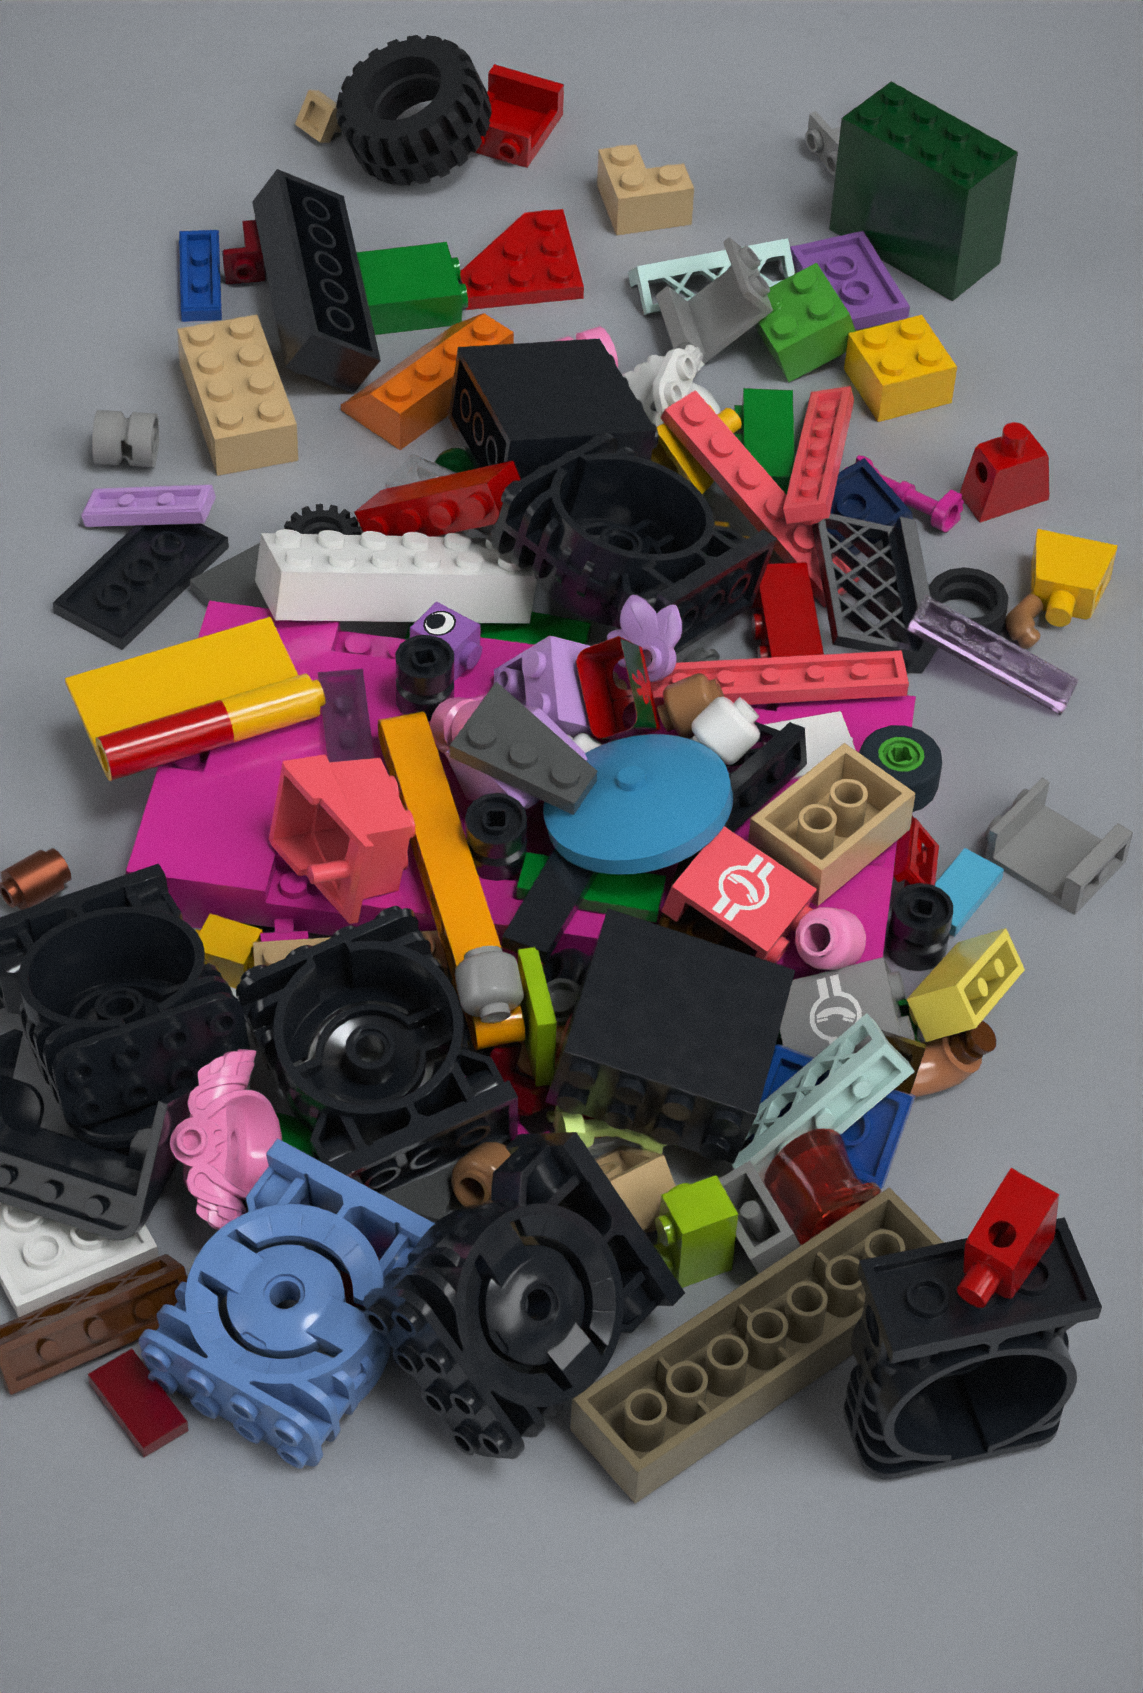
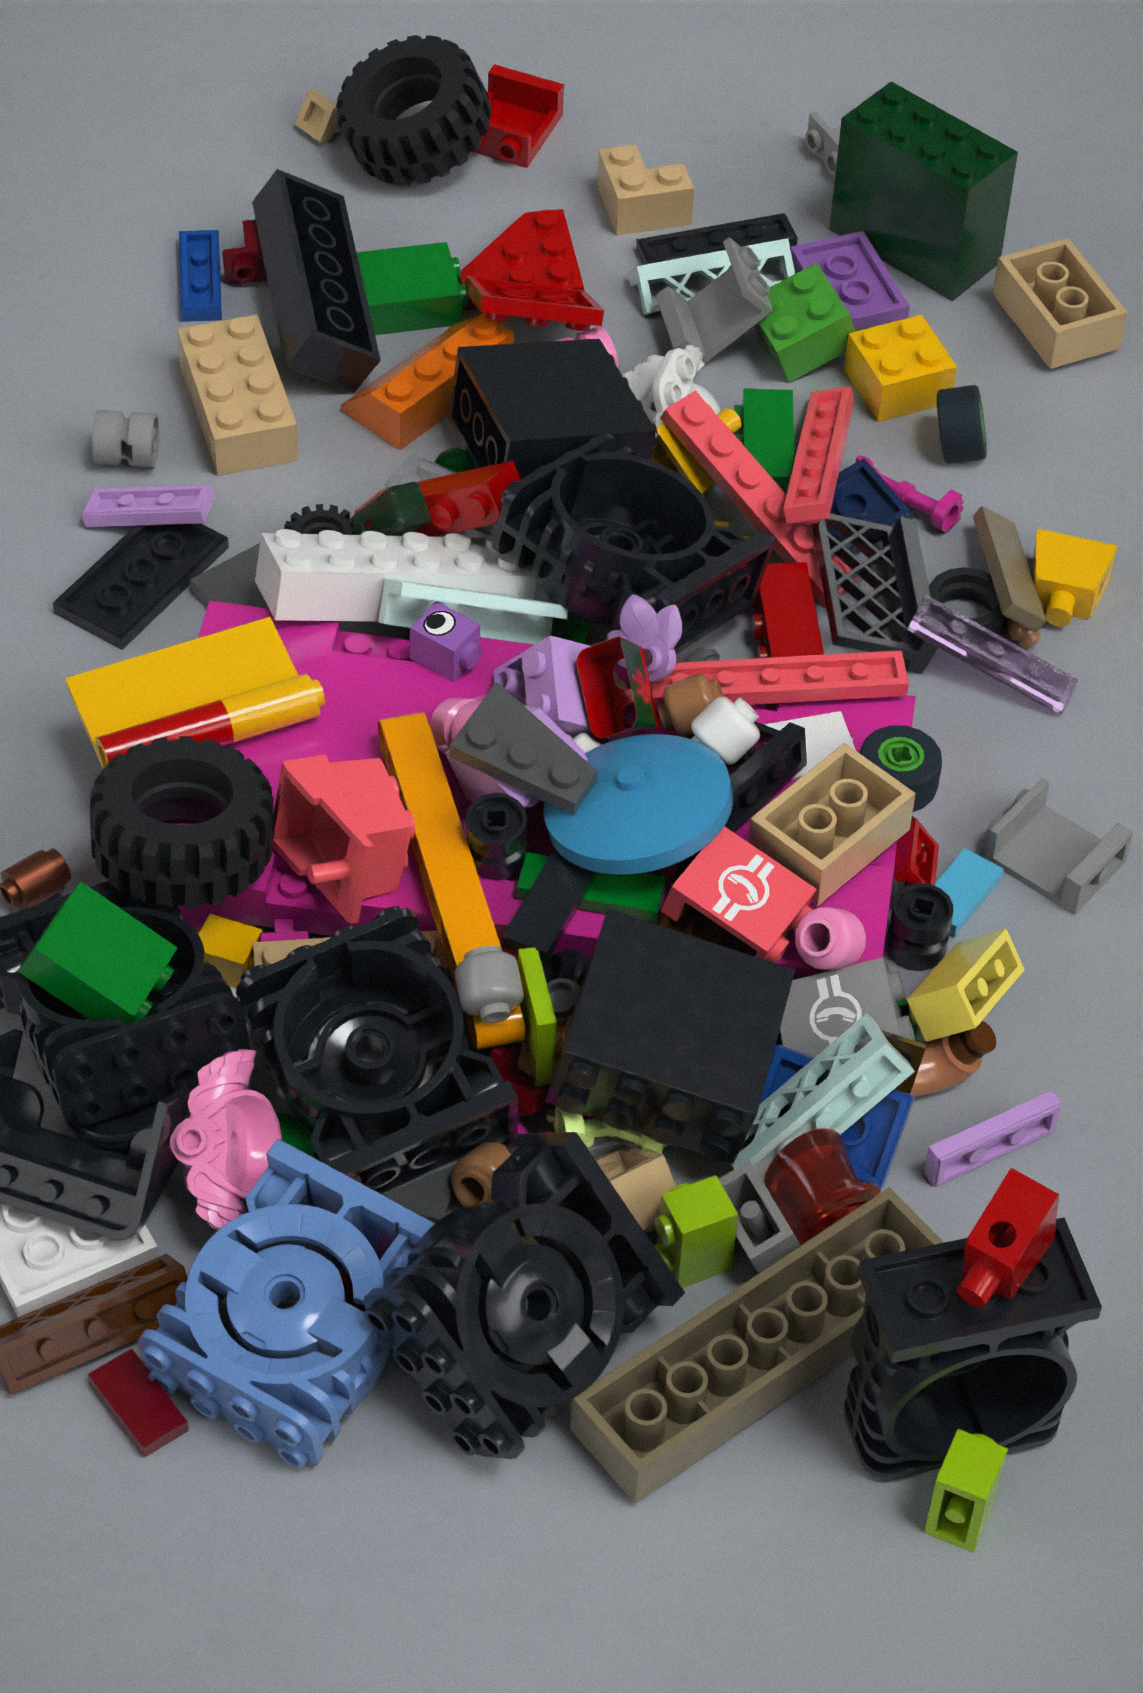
(99, 959): none -> green brick
(181, 861): none -> black tyre
(345, 716): clear purple tile -> none
(394, 511): none -> clear green slope
(424, 674): black wheel -> none
(498, 615): none -> light aqua fence
(534, 302): none -> red plate
(711, 238): none -> black tile
(961, 424): none -> black wheel
(965, 1489): none -> lime brick
(992, 1138): none -> lavender tile
(1006, 474): red torso -> none
(1009, 569): none -> dark tan tile
(1059, 303): none -> tan brick

